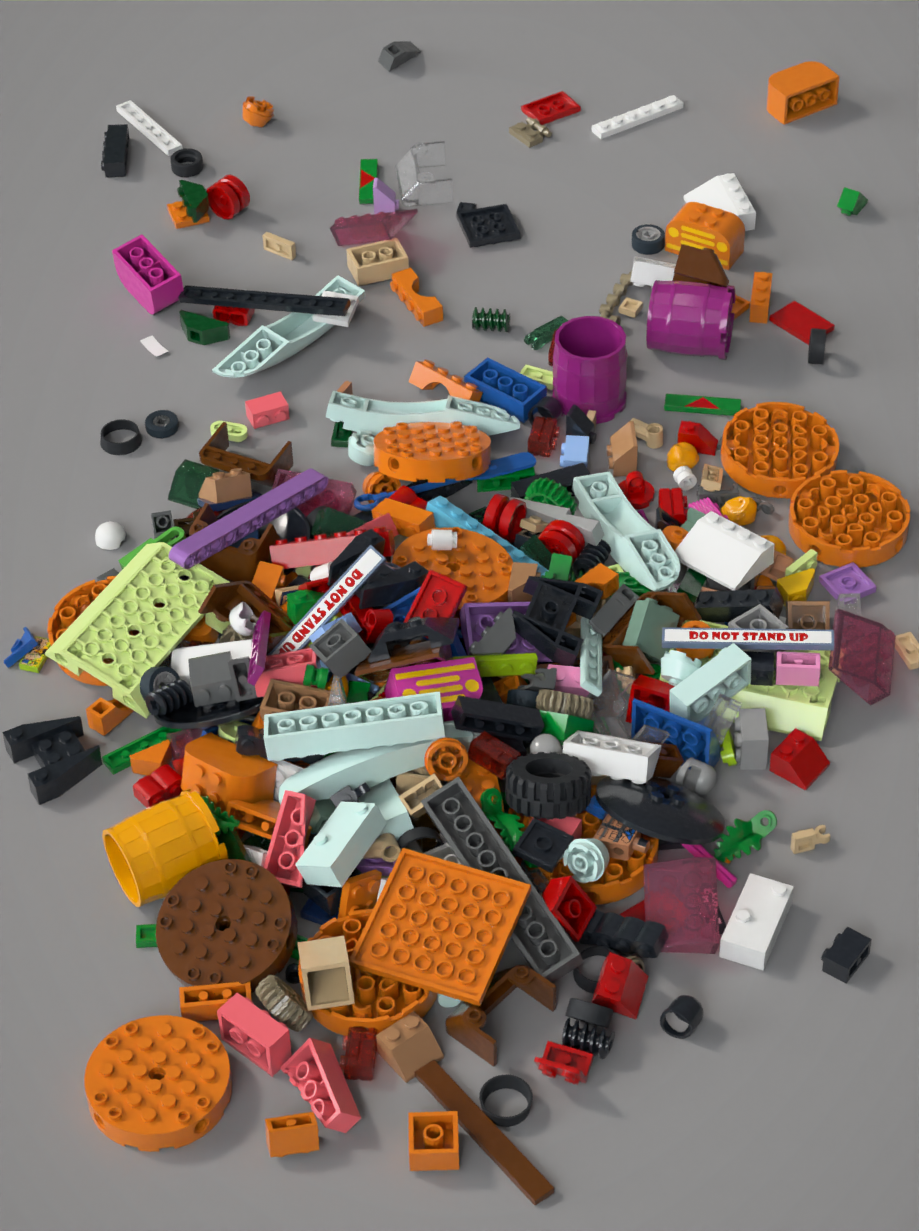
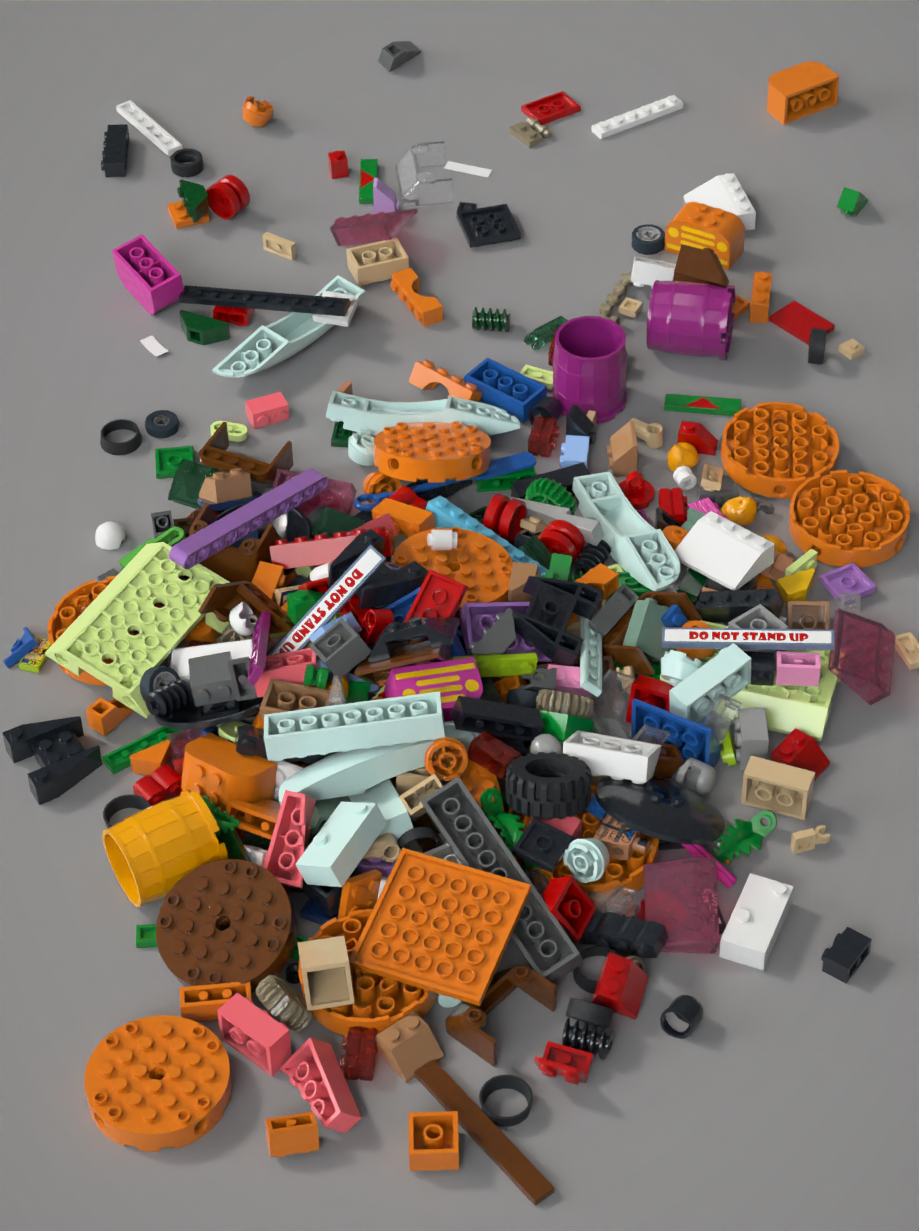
(123, 802): none -> black tyre
(170, 459): none -> green tile
(338, 164): none -> red brick
(348, 795): plate -> none
(467, 169): none -> white sticker
(617, 900): none -> clear slope
(674, 617): none -> blue plate
(777, 787): none -> tan brick
(851, 349): none -> tan plate

